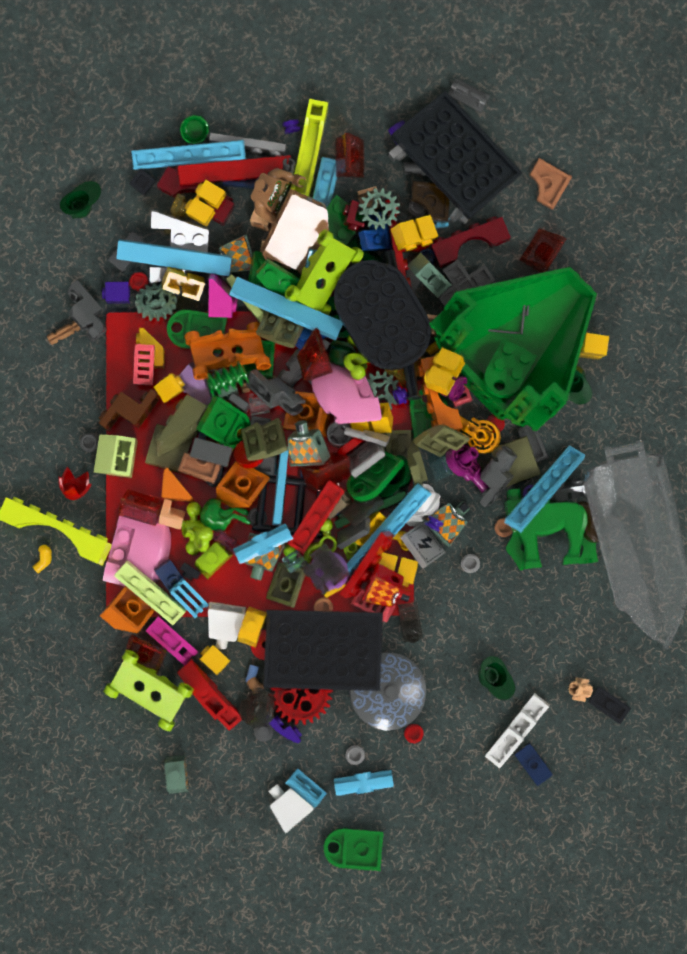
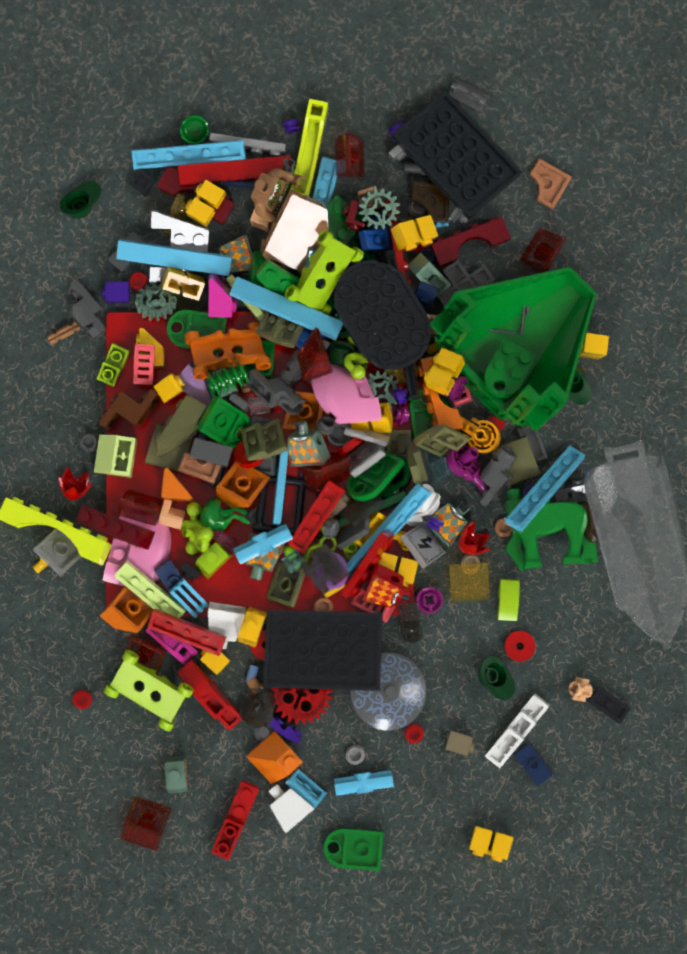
(58, 551): none -> light grey tile
(82, 699): none -> red plate
(113, 364): none -> lime slope
(115, 527): none -> dark red arch
(145, 823): none -> clear red slope
(187, 632): none -> red plate
(235, 820): none -> red slope
(274, 758): none -> orange slope
(326, 425): none -> dark grey plate
(331, 528): none -> dark grey tile
(400, 414): none -> magenta plate
(426, 295): none -> dark blue plate
(429, 600): none -> magenta wheel
(459, 743): none -> dark tan brick
(469, 582): none -> clear yellow slope
(472, 542): none -> red piece
(500, 845): none -> yellow piece
(508, 599): none -> lime slope
(528, 646): none -> red piece

